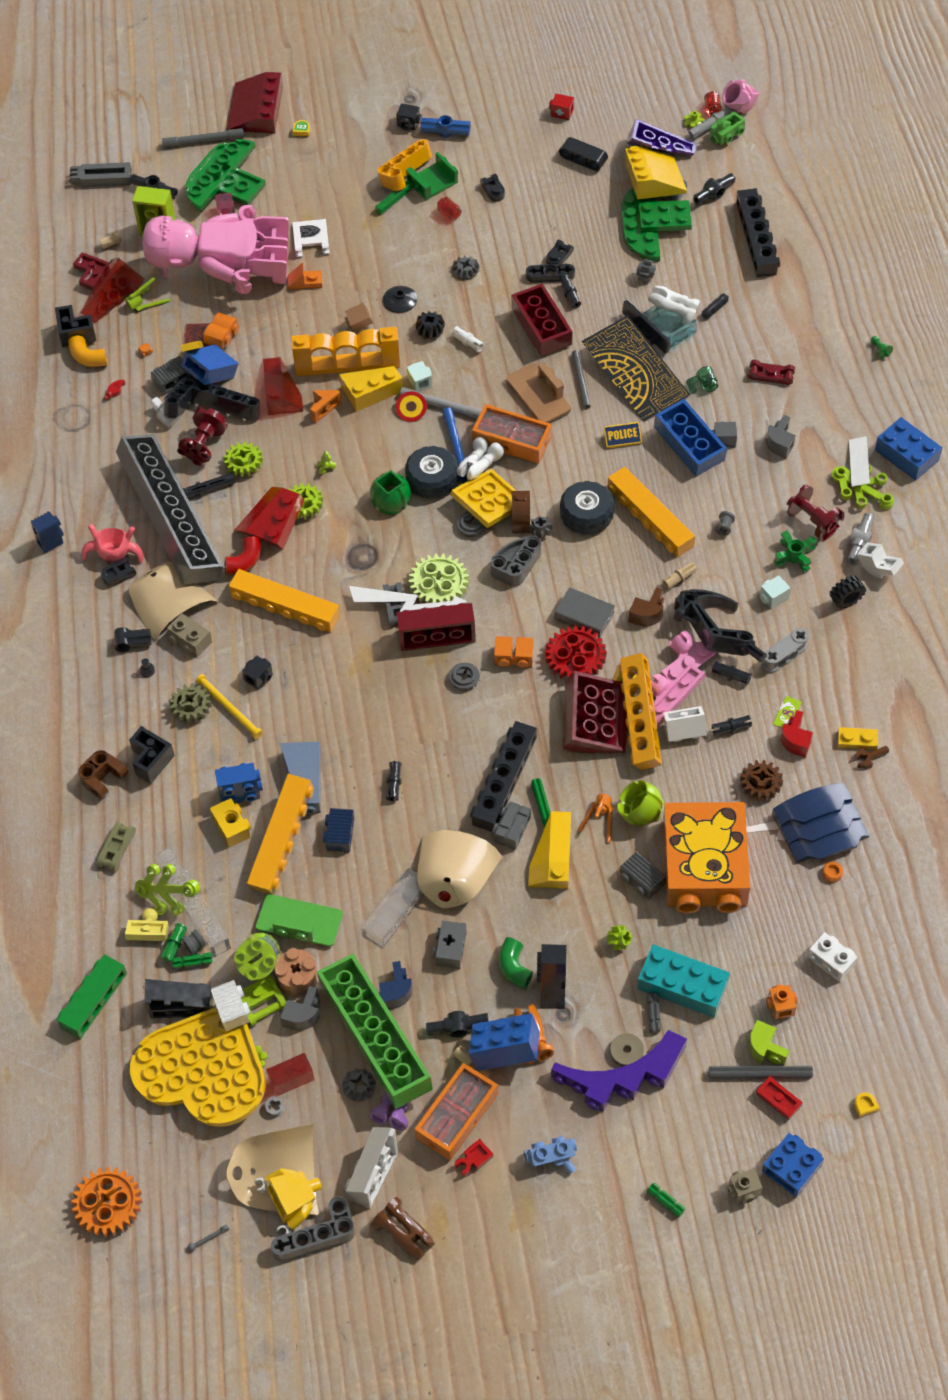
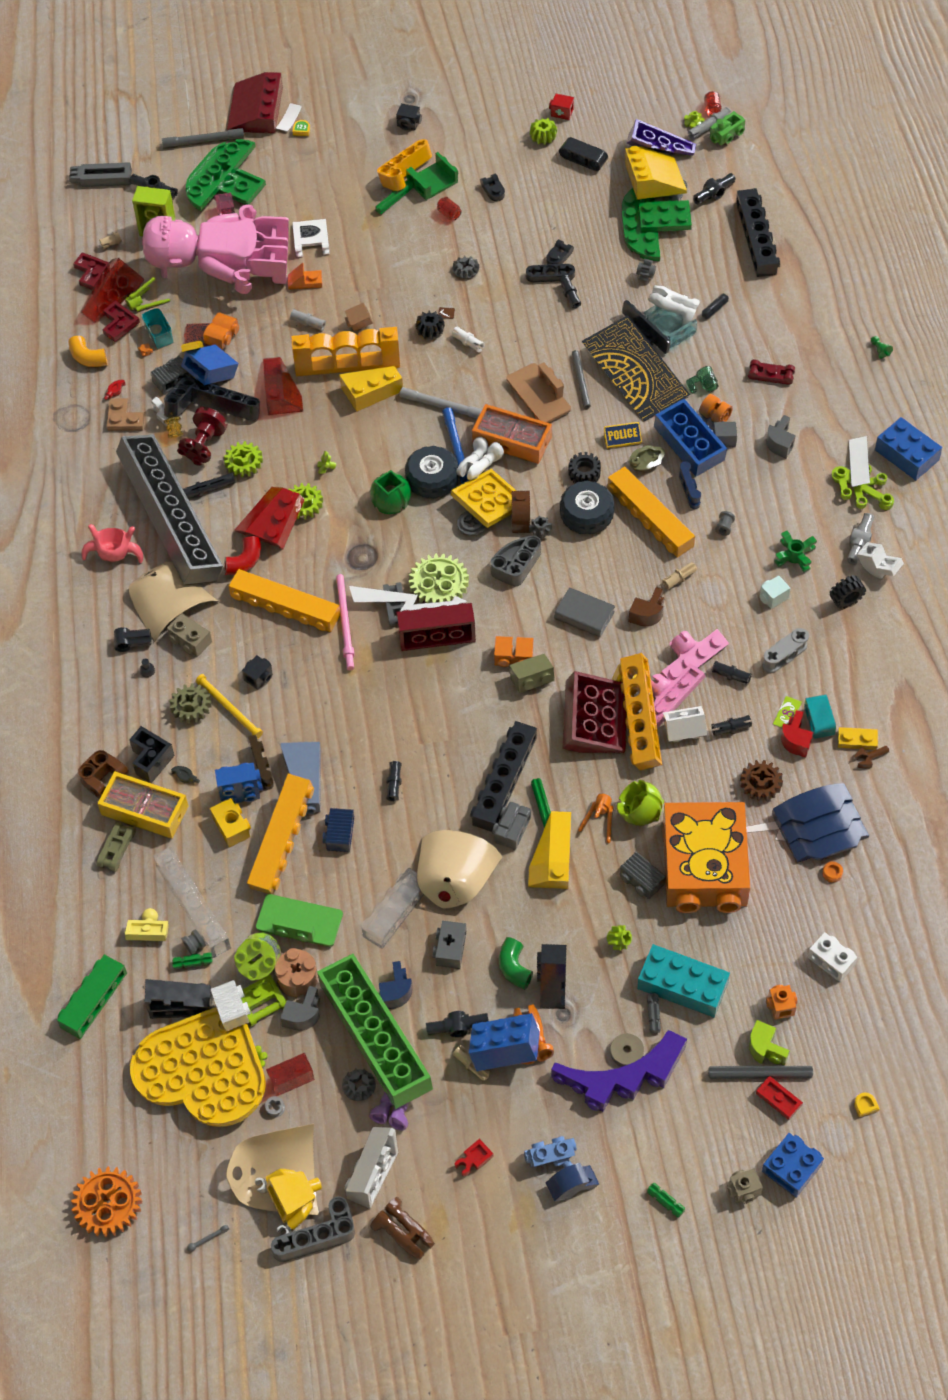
(47, 531): dark blue brick -> none
(72, 326): black brick -> none
(112, 575): black plate -> none
(121, 420): none -> medium nougat plate
(122, 321): none -> dark red plate
(143, 805): none -> brick
(146, 889): lime plant -> none
(156, 317): none -> teal piece
(173, 427): none -> clear yellow bush
(174, 942): green axle -> none
(184, 774): none -> pearl dark grey piece
(261, 762): none -> dark brown plate
(289, 117): none -> white sticker
(308, 320): none -> light grey pin
(324, 403): orange slope -> none
(348, 650): none -> bright pink bar
(400, 299): black dish -> none
(411, 406): sticker -> none
(419, 376): light aqua brick -> none
(445, 126): blue piece -> none
(447, 312): none -> reddish brown sticker
(456, 1111): brick -> none
(459, 670): dark grey gear -> none
(532, 673): none -> olive brick
(541, 319): dark red brick -> none
(543, 131): none -> lime gear
(561, 646): red gear -> none
(570, 1181): none -> dark blue brick
(584, 460): none -> black tyre
(646, 458): none -> olive arm
(689, 485): none -> dark blue plate
(690, 607): black piece -> none
(715, 409): none -> orange wheel
(739, 96): bright pink piece -> none
(820, 716): none -> teal piece
(825, 521): dark red piece -> none

